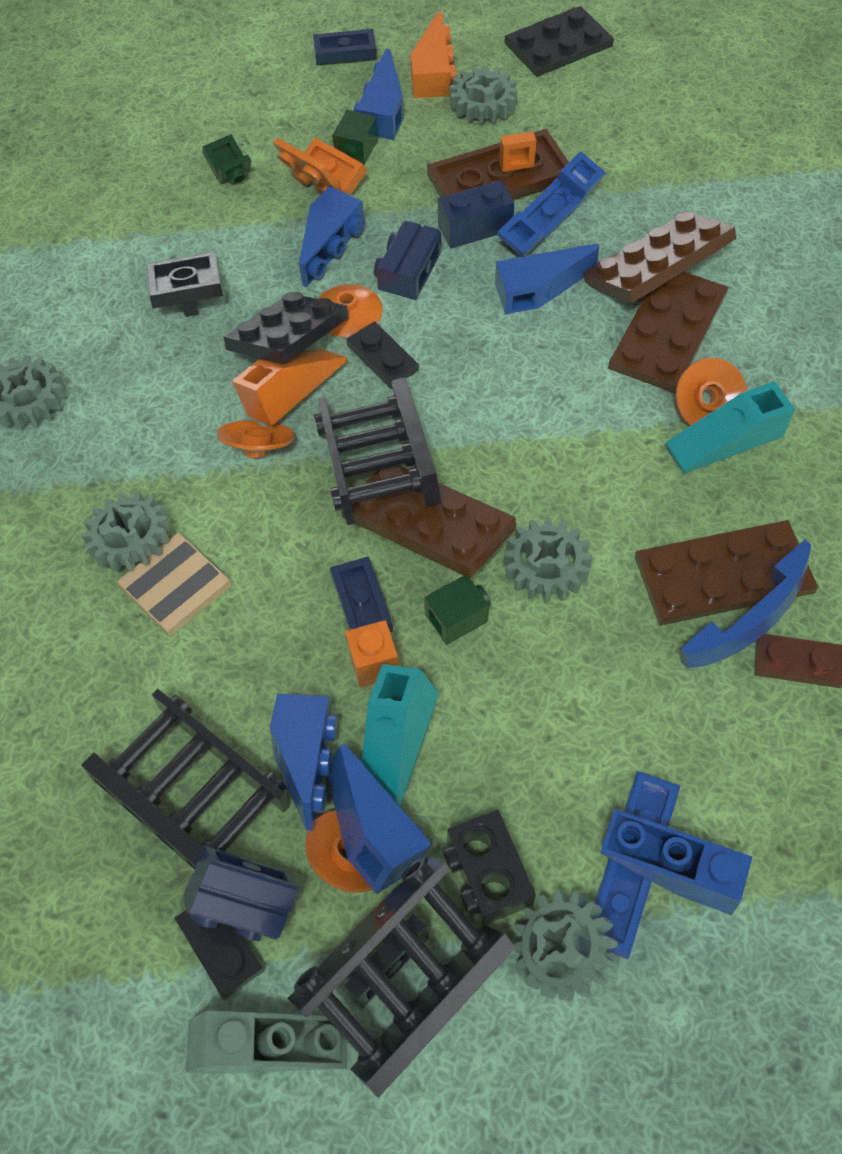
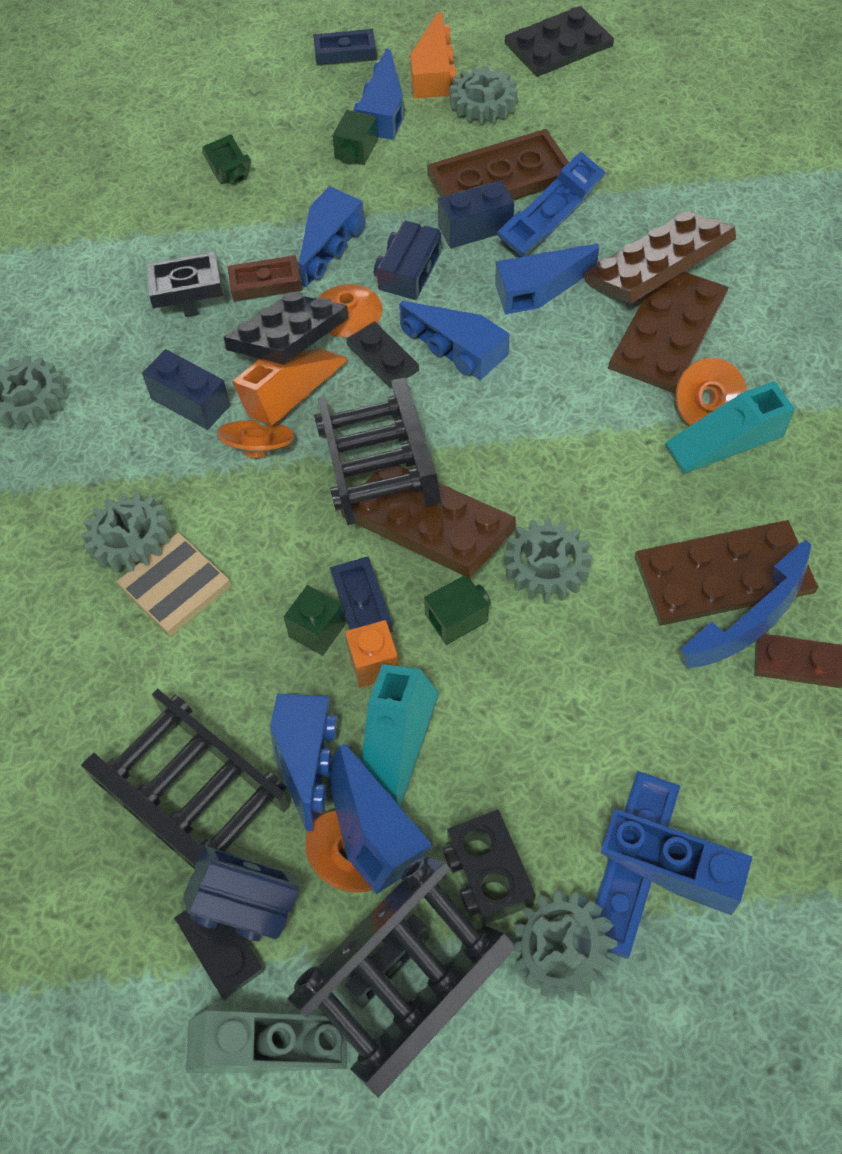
(186, 389): none -> dark blue brick
(264, 277): none -> copper plate
(314, 620): none -> dark green brick
(321, 166): orange bracket -> none
(462, 337): none -> blue slope
(517, 151): orange plate -> none

